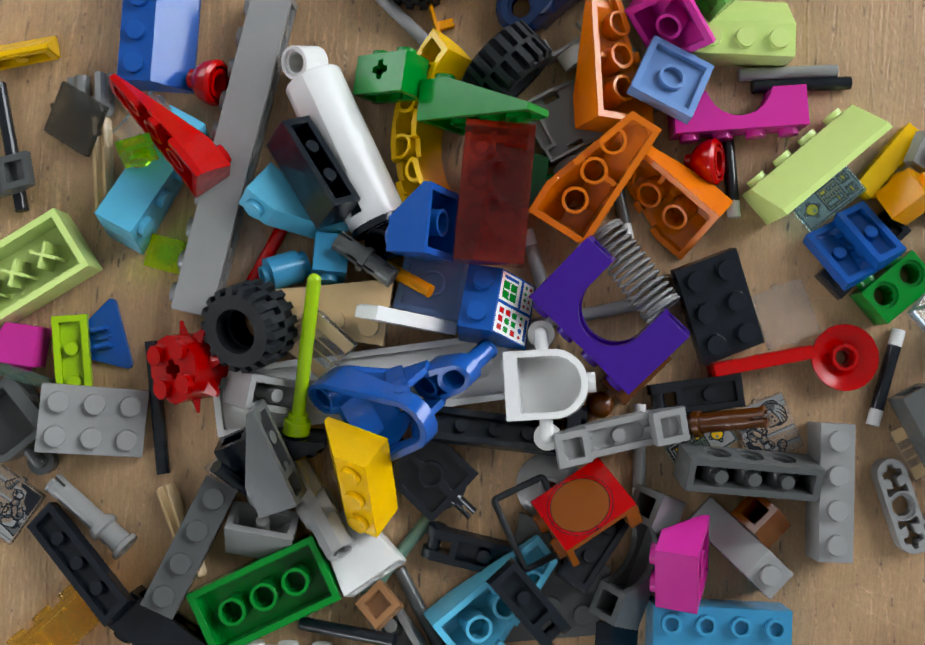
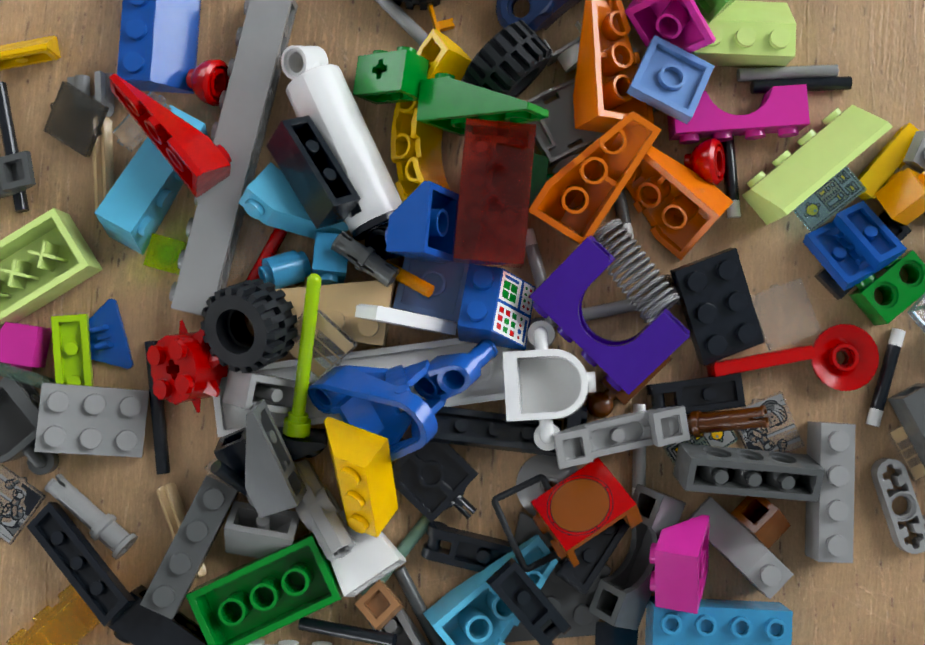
(137, 151): clear neon green plate -> none

